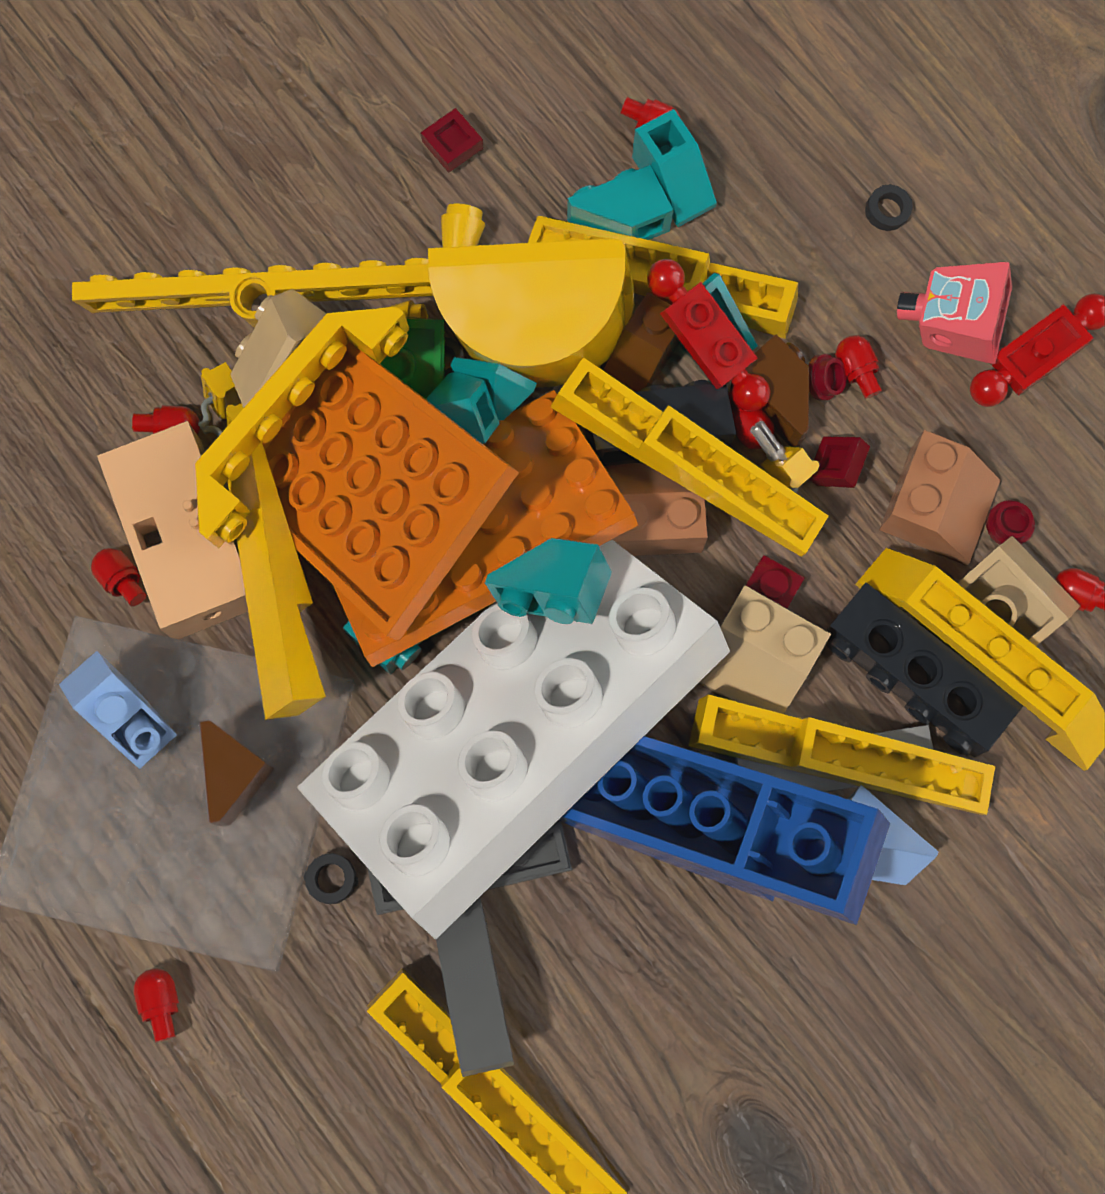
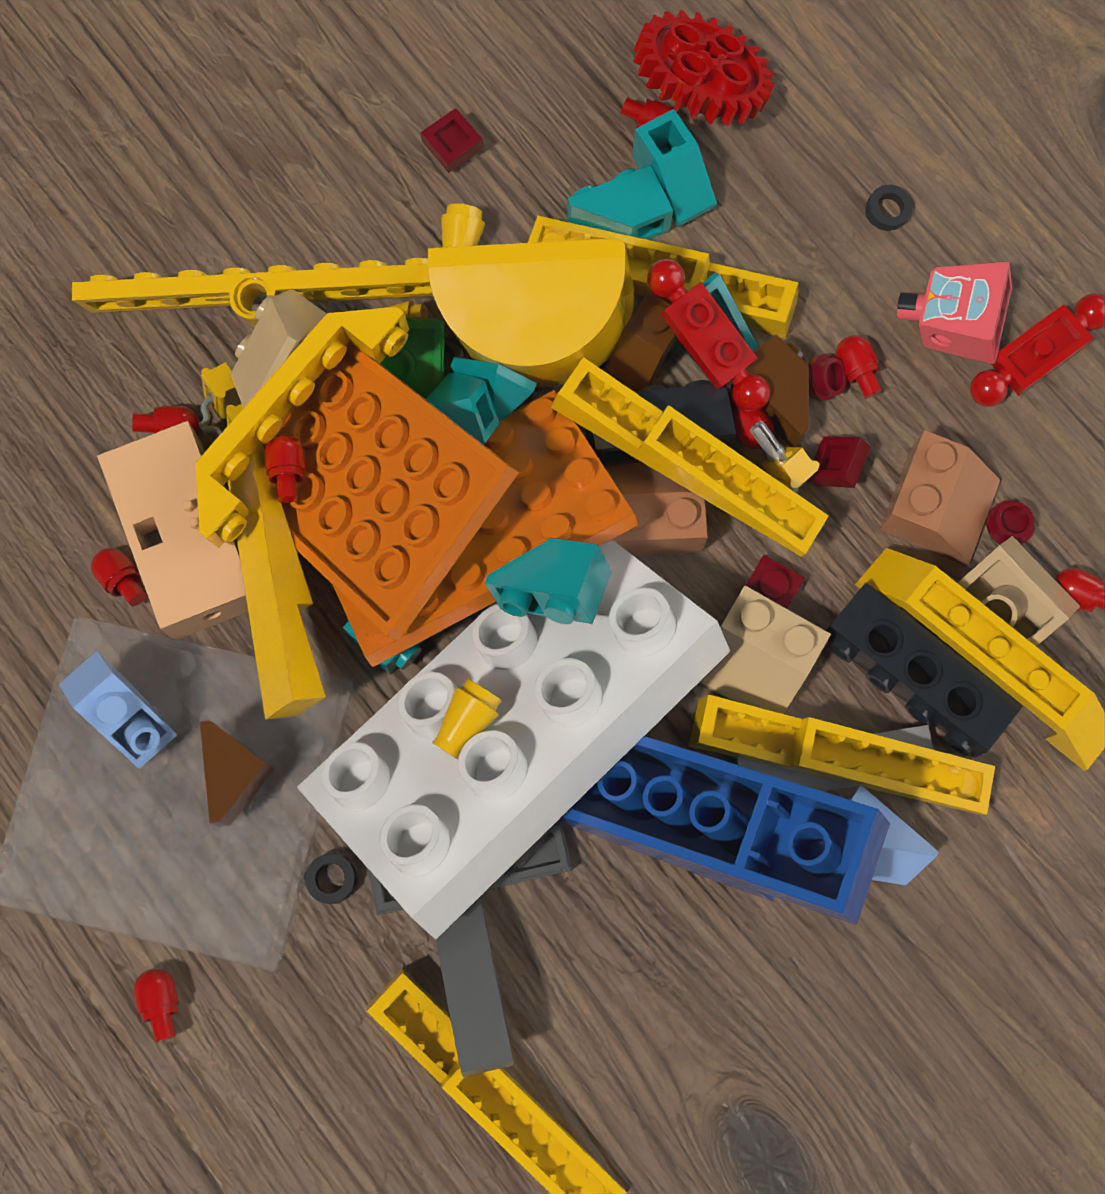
(285, 466): none -> red cylinder
(467, 715): none -> yellow cone
(703, 67): none -> red gear

